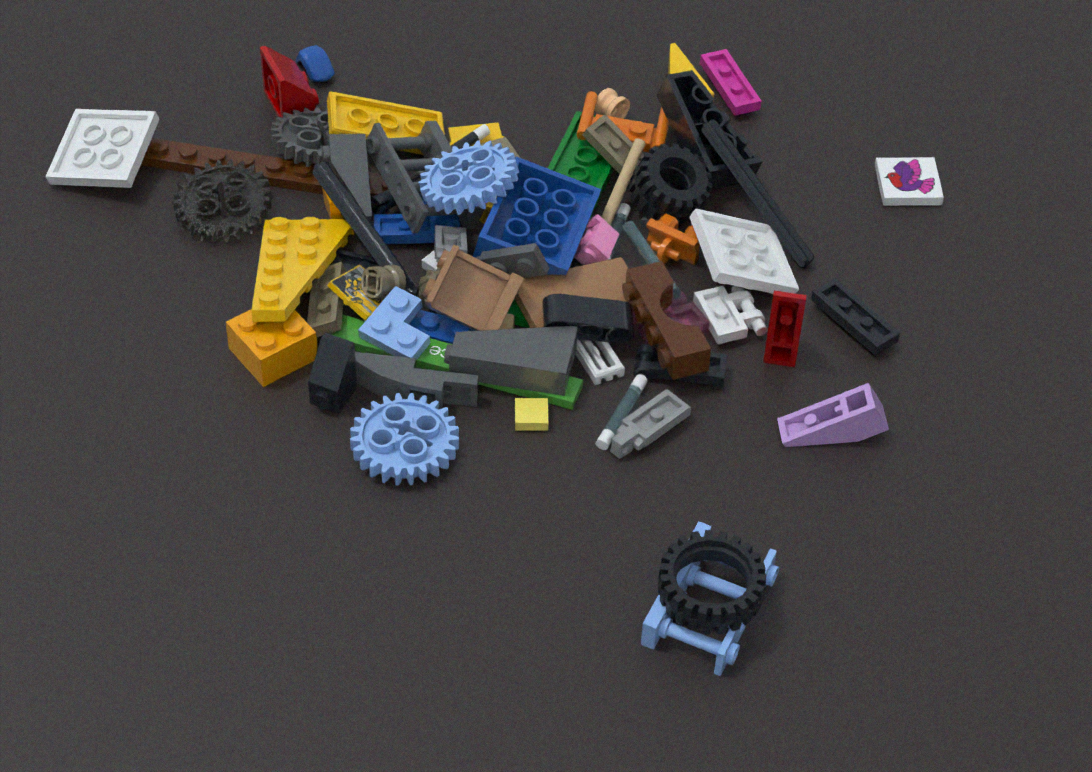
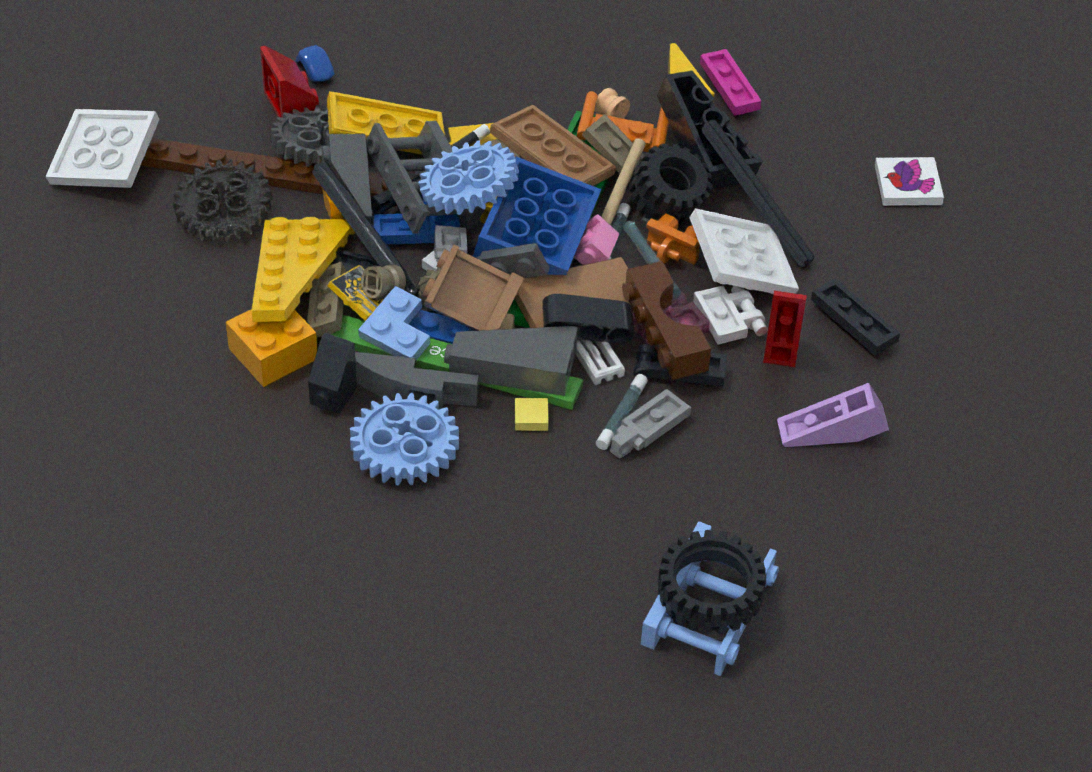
(551, 146): none -> medium nougat tile

